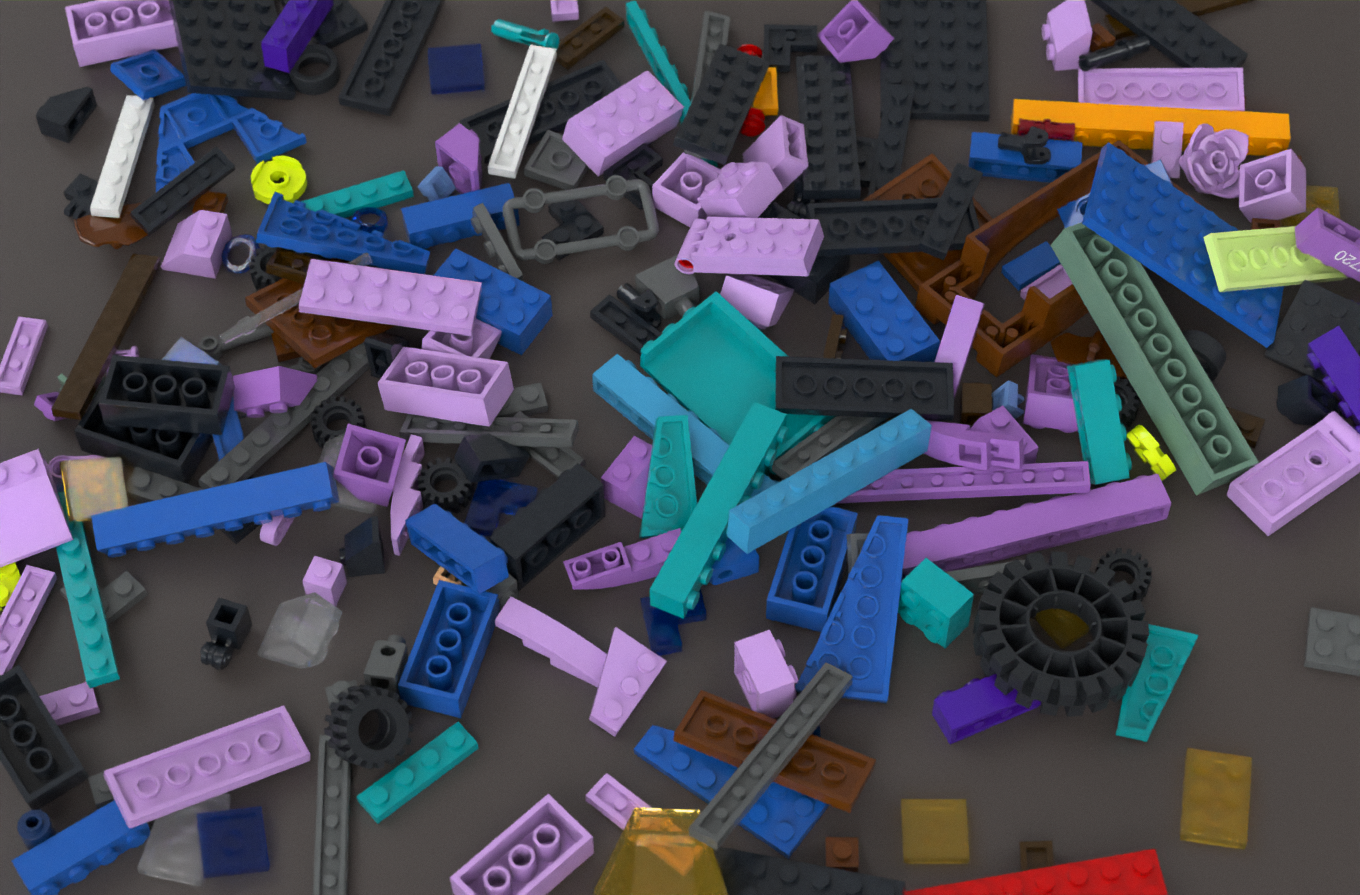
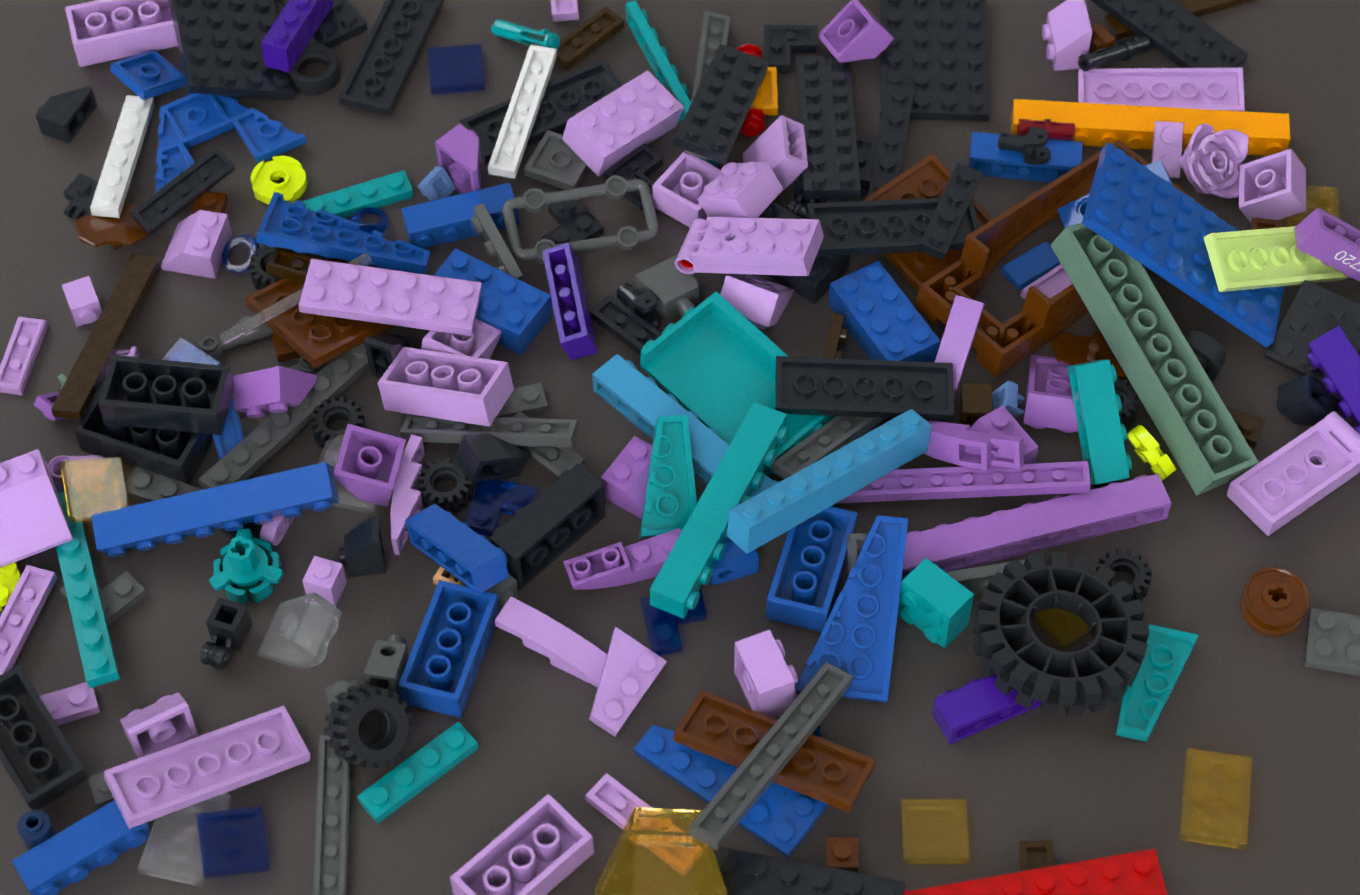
(82, 301): none -> lavender brick
(159, 725): none -> lavender slope
(244, 565): none -> teal piece
(569, 301): none -> dark purple brick
(1274, 601): none -> reddish brown wheel

